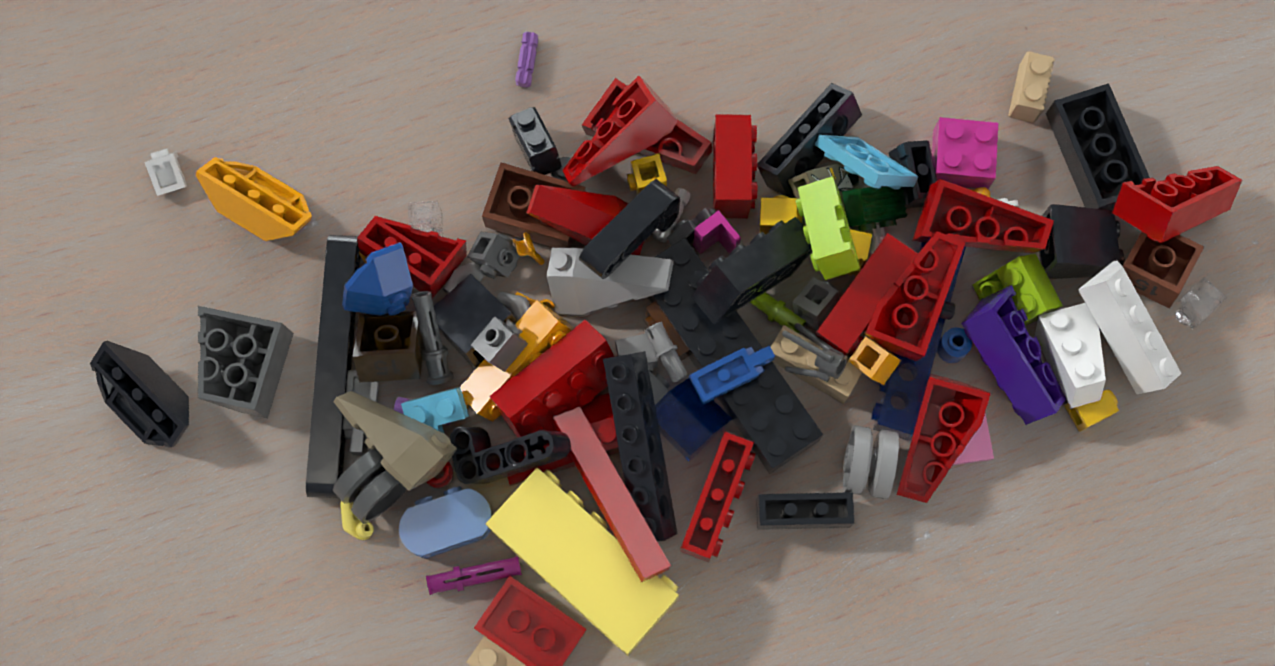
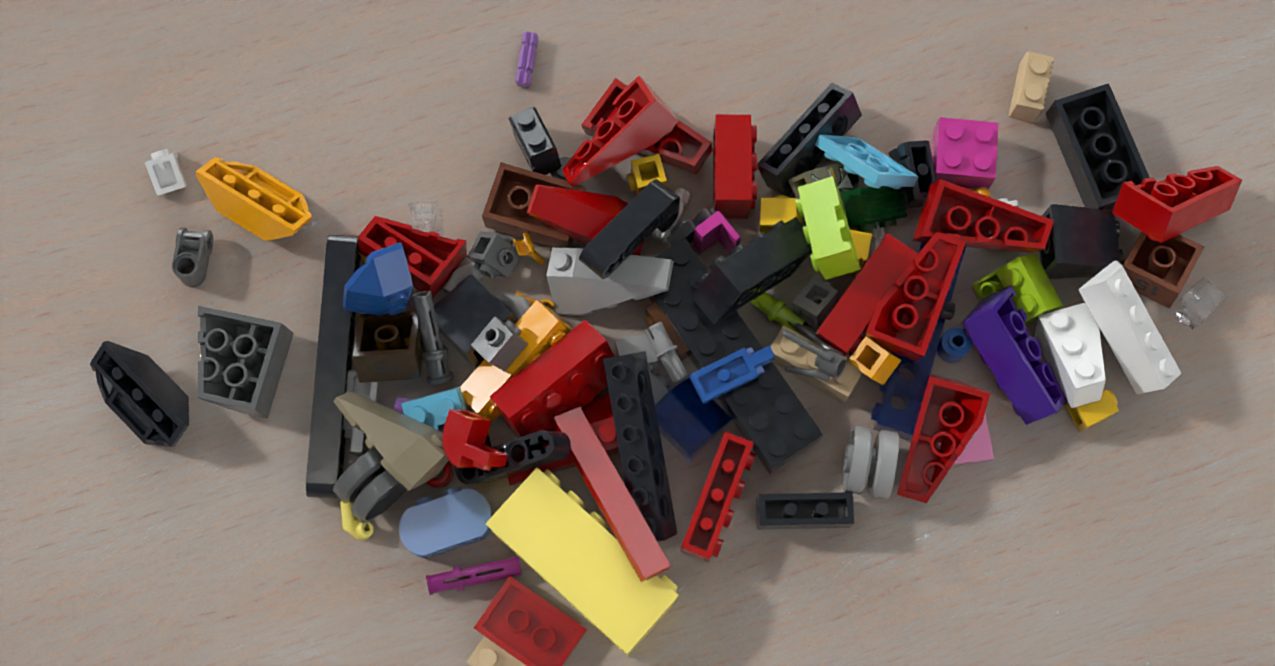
(190, 250): none -> dark grey piece
(465, 441): none -> red brick

